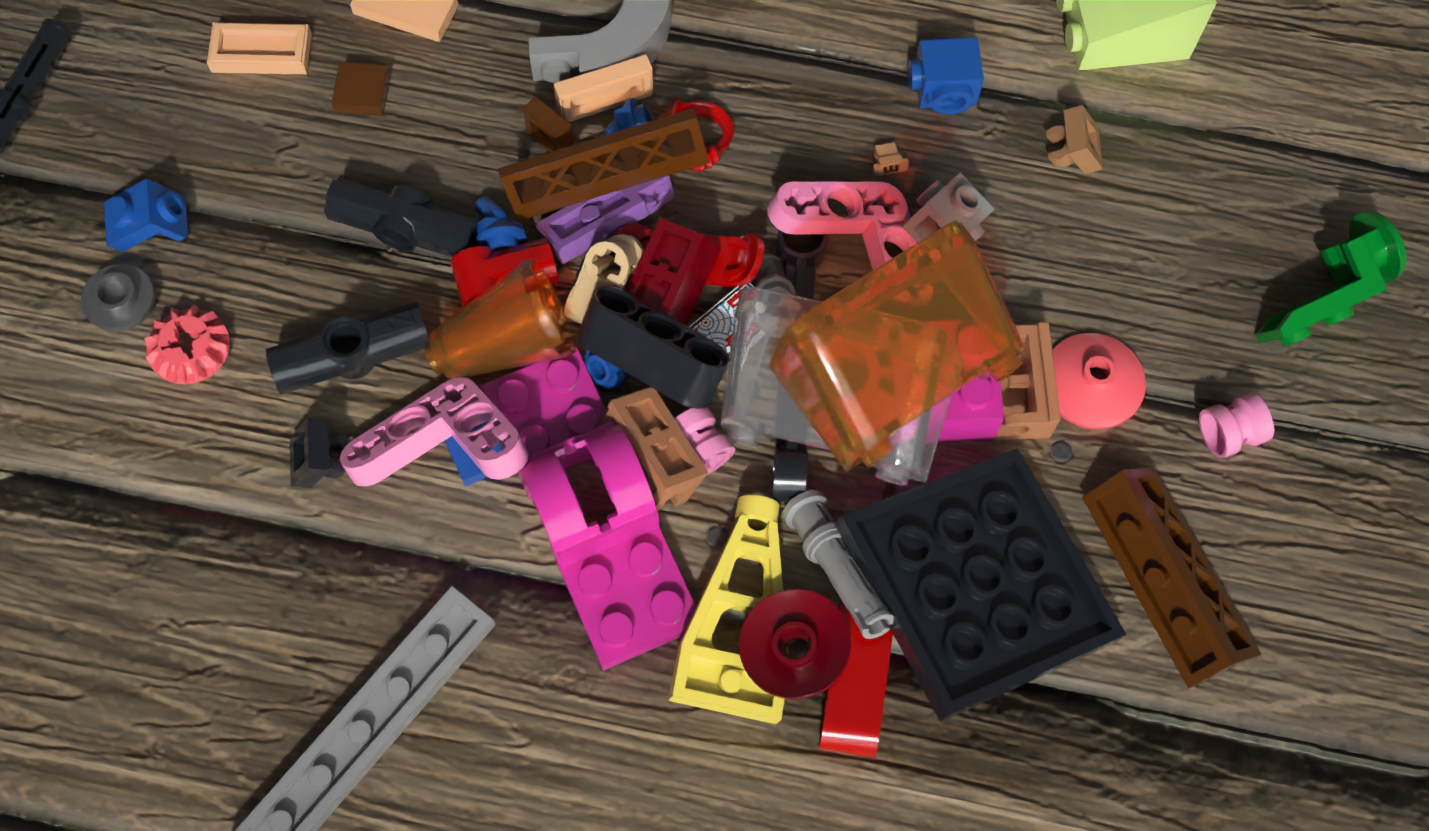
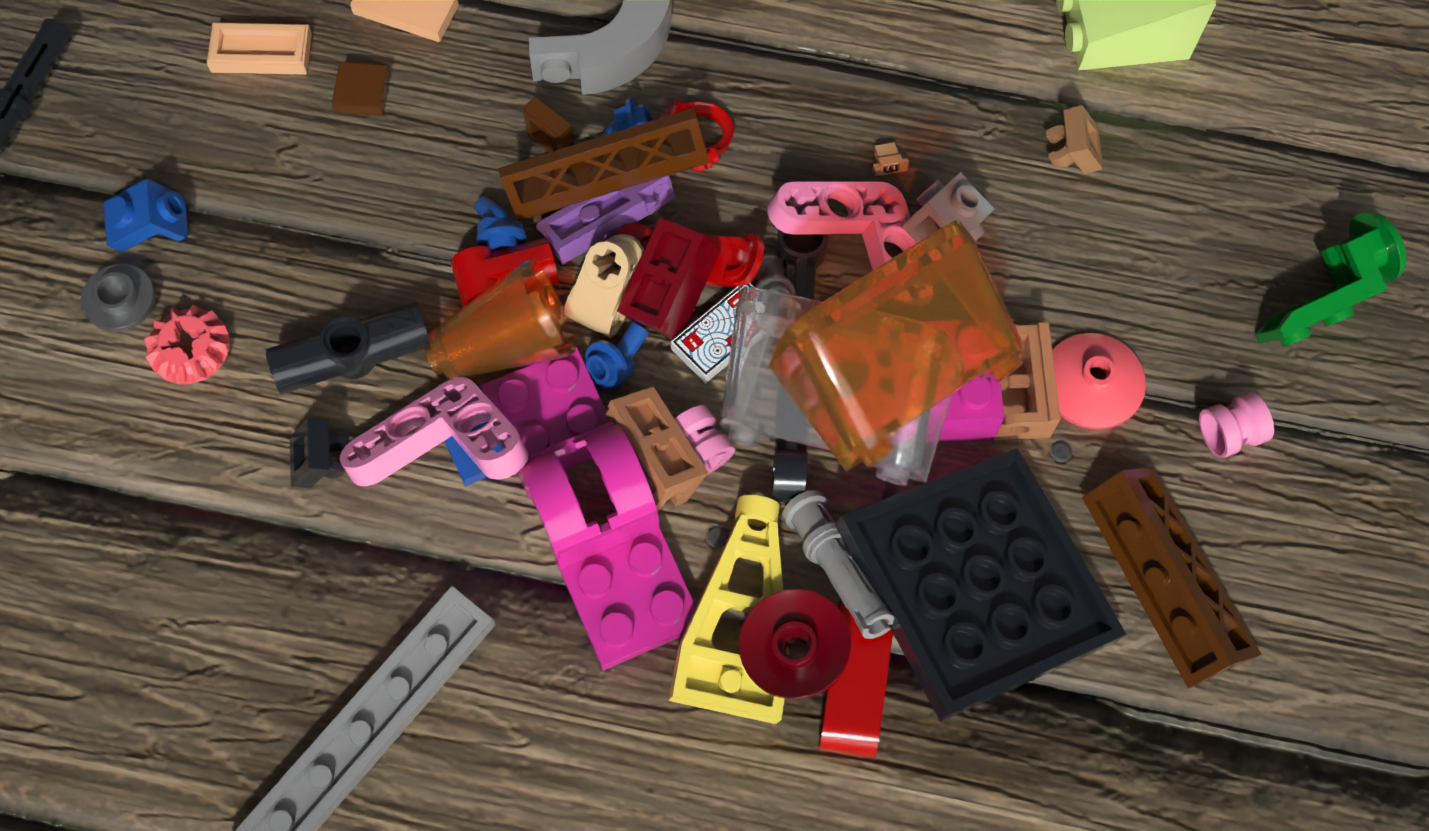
(400, 217): black piece -> none
(604, 88): light nougat tile -> none
(653, 347): black beam -> none
(947, 74): blue brick -> none

